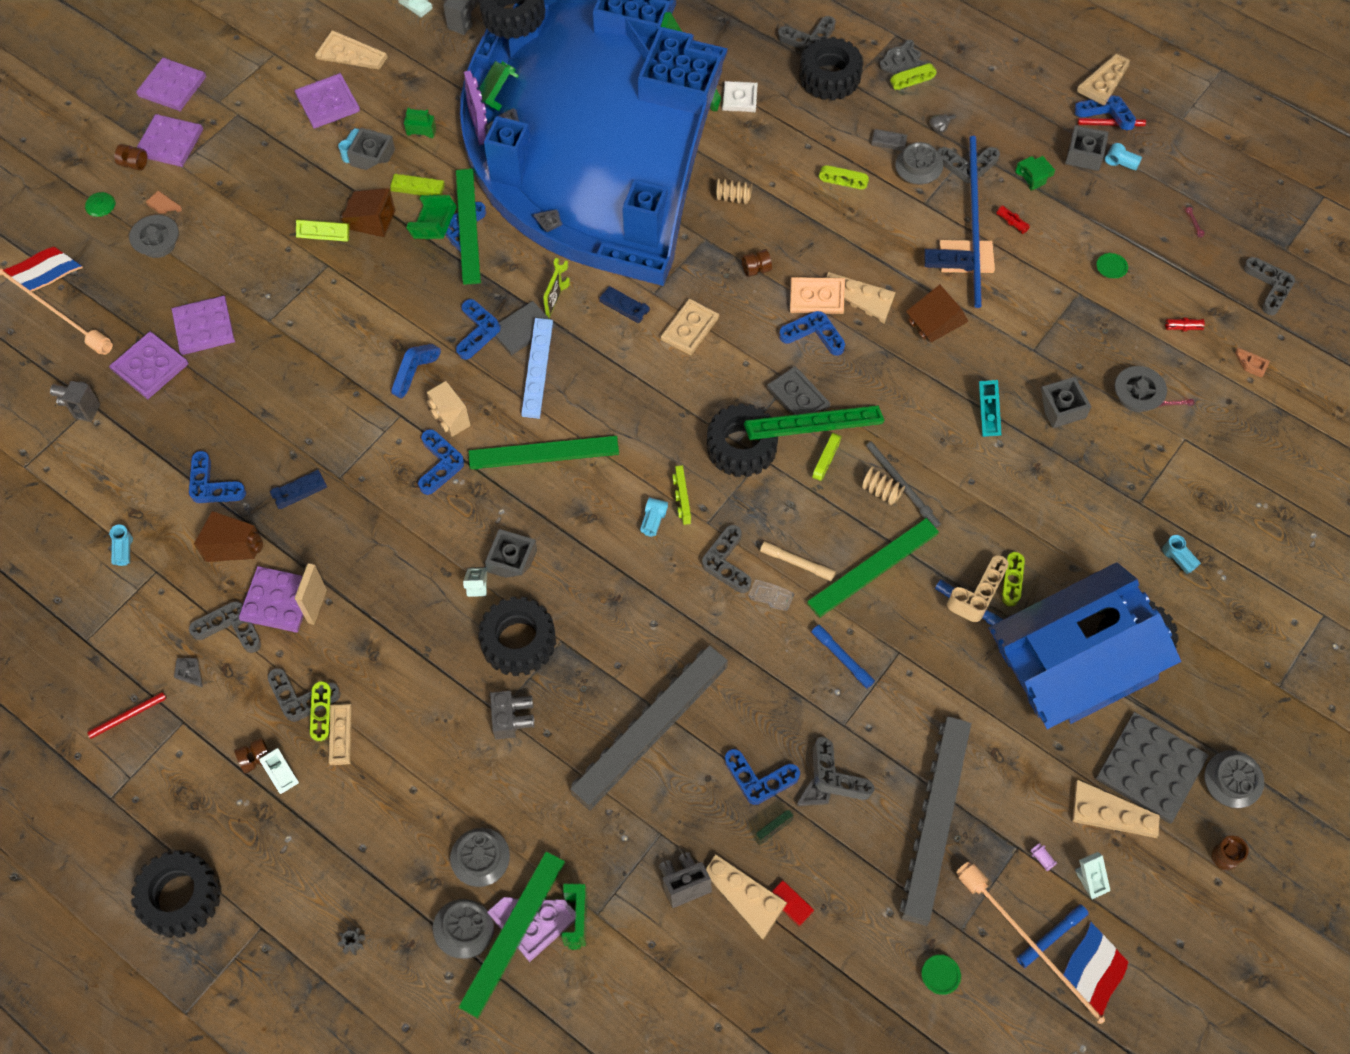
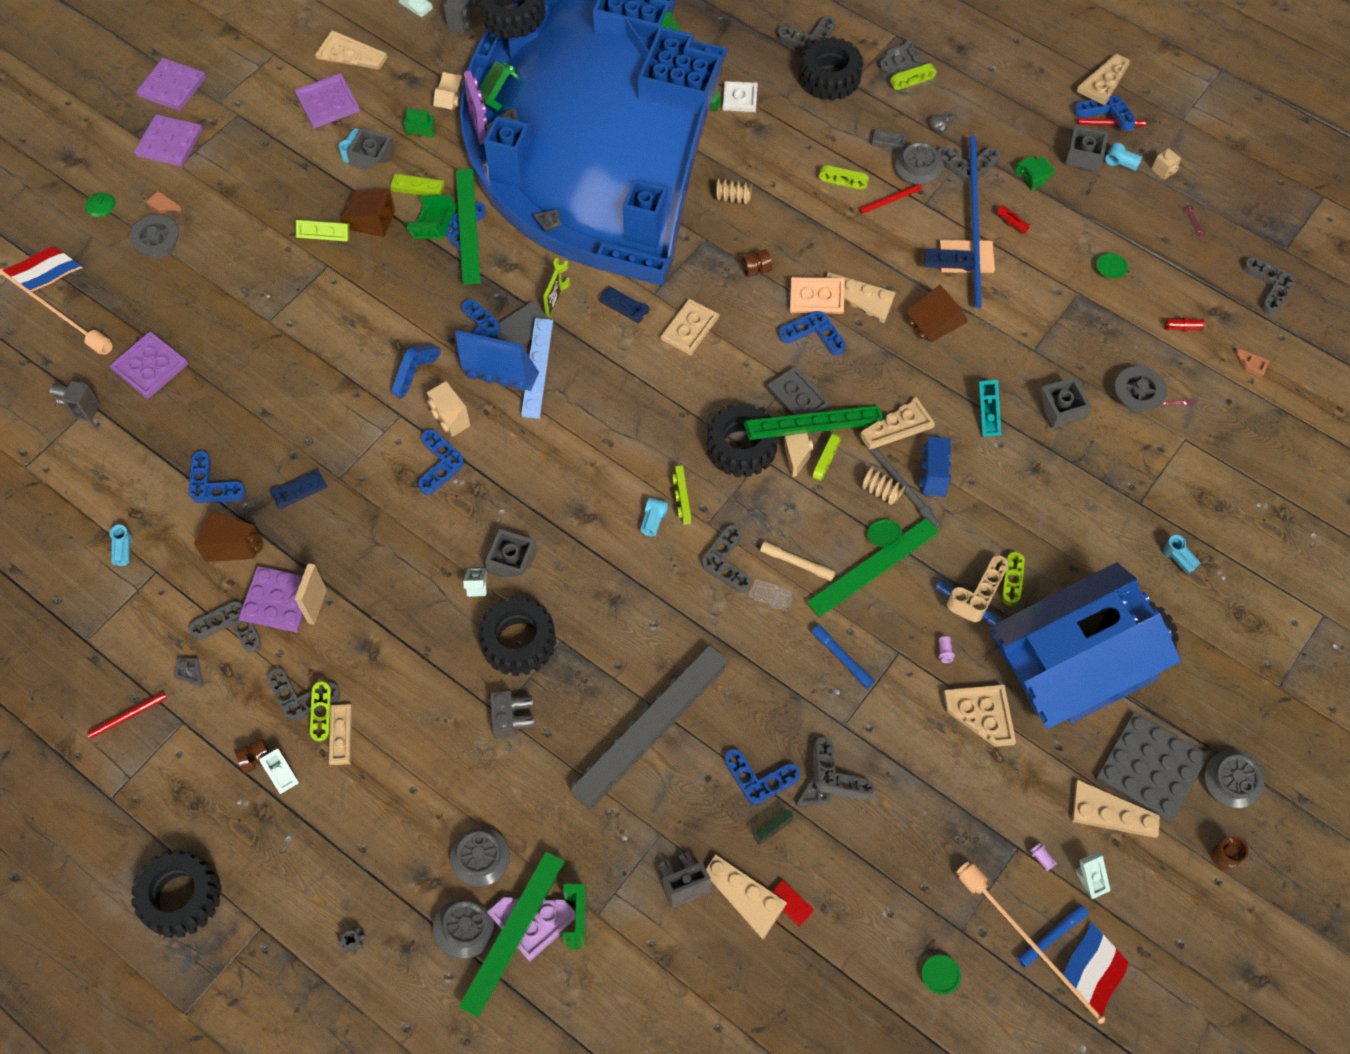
(130, 157): reddish brown wheel -> none
(203, 325): medium lavender plate -> none
(449, 91): none -> tan brick
(496, 361): none -> blue slope
(543, 452): green tile -> none
(797, 451): none -> tan slope
(884, 533): none -> green piece
(889, 199): none -> red piece
(903, 423): none -> tan wing
(936, 466): none -> blue wedge
(936, 823): dark grey brick -> none
(946, 654): none -> lavender pin
(984, 712): none -> tan plate
(1166, 164): none -> tan brick

